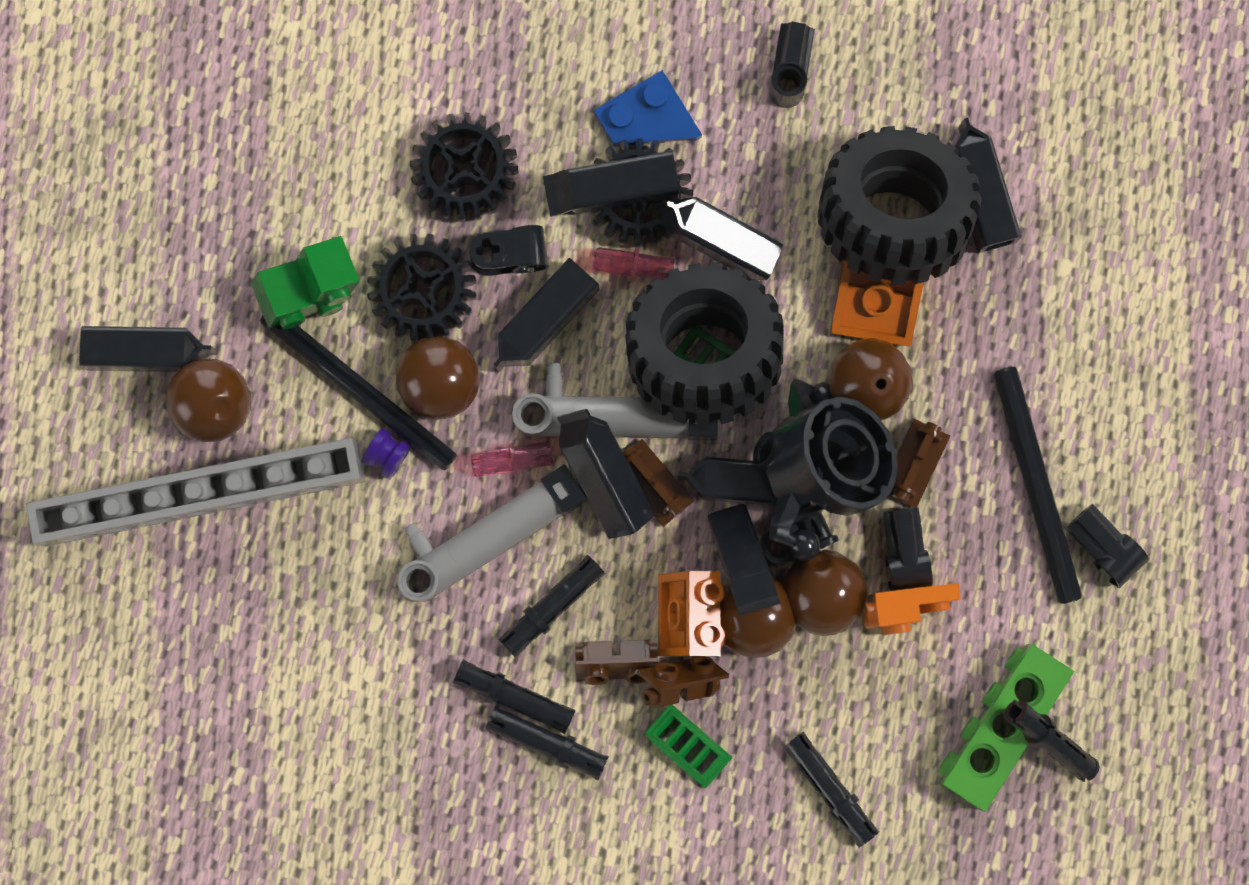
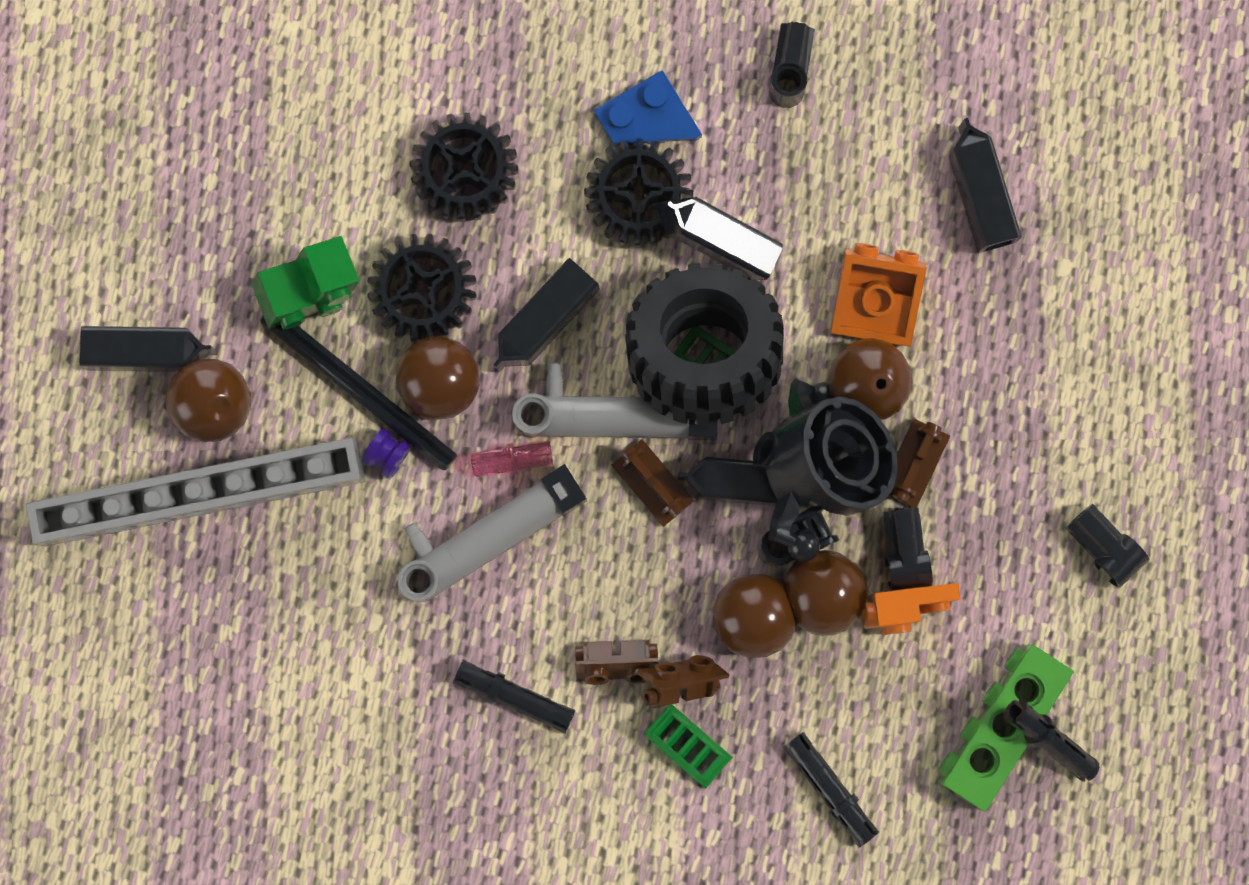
(514, 251): black piece -> none
(548, 743): black pin -> none
(551, 606): black pin -> none
(603, 474): black piece -> none
(612, 184): black piece -> none
(632, 263): clear pink axle -> none
(690, 614): orange plate -> none
(743, 559): black piece -> none
(904, 165): black tyre -> none
(1037, 485): black axle -> none

